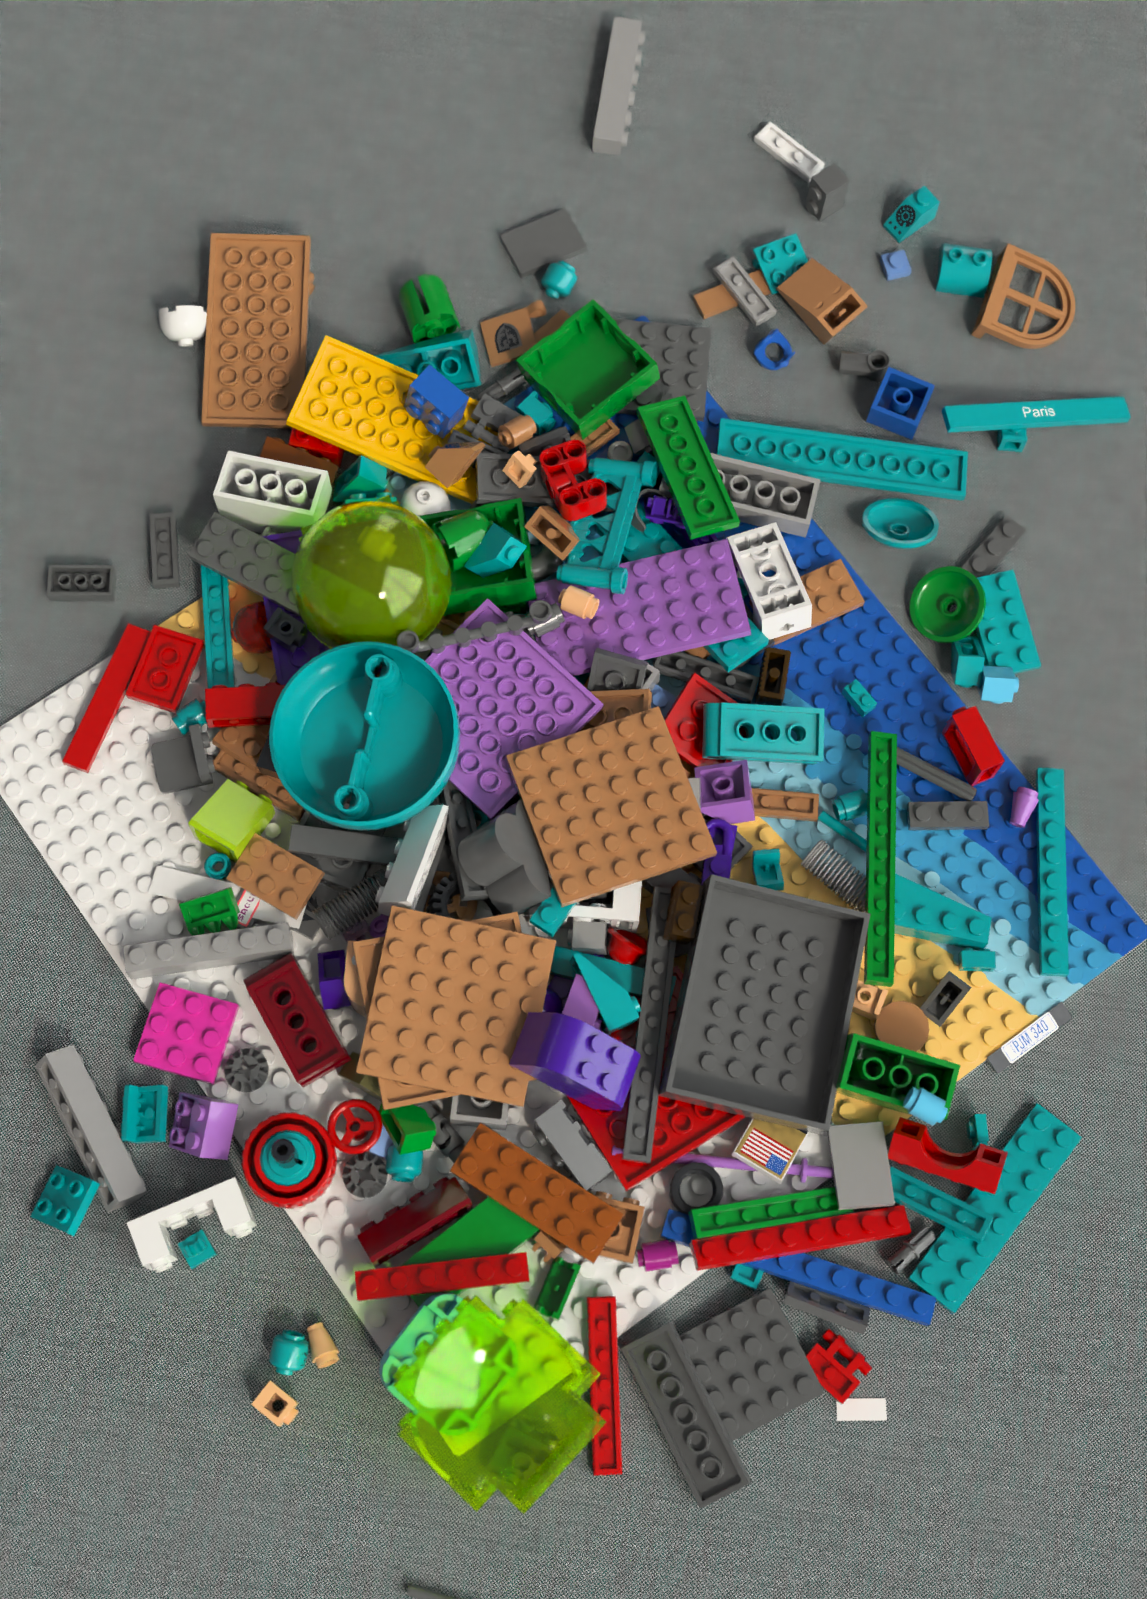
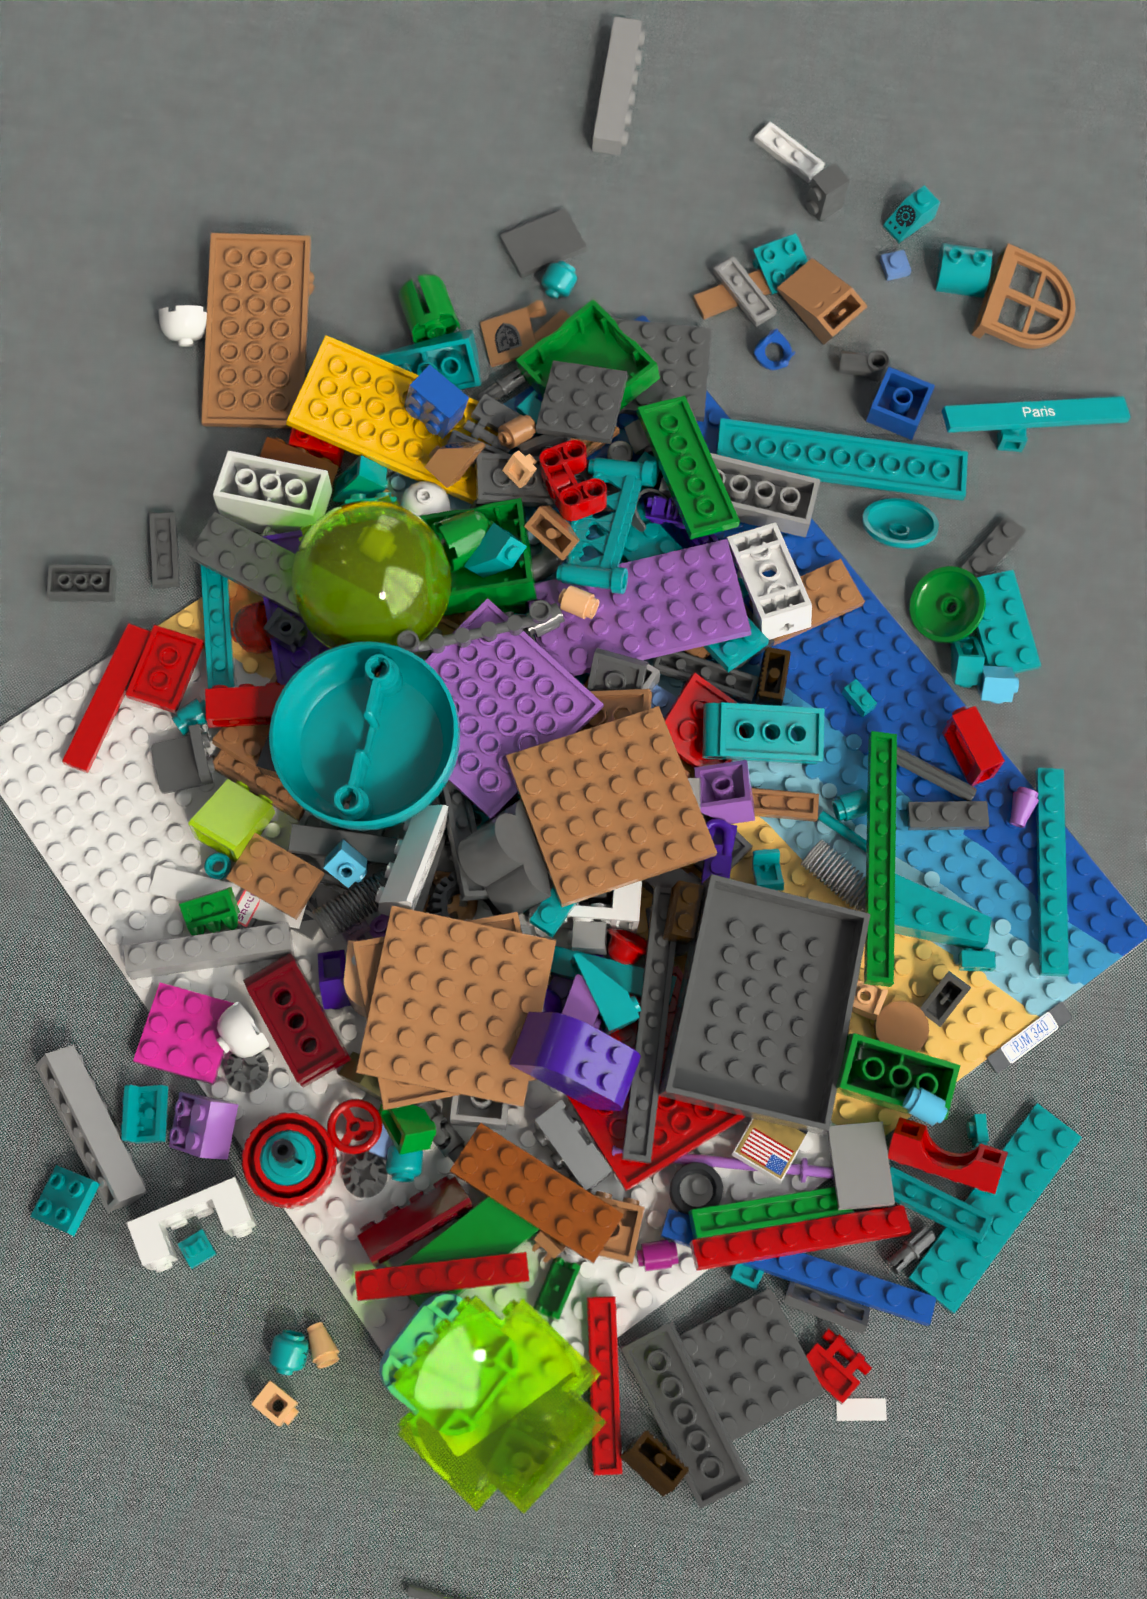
(239, 1033): none -> white cylinder
(346, 864): none -> medium azure brick
(581, 402): none -> dark grey plate
(654, 1463): none -> dark brown brick

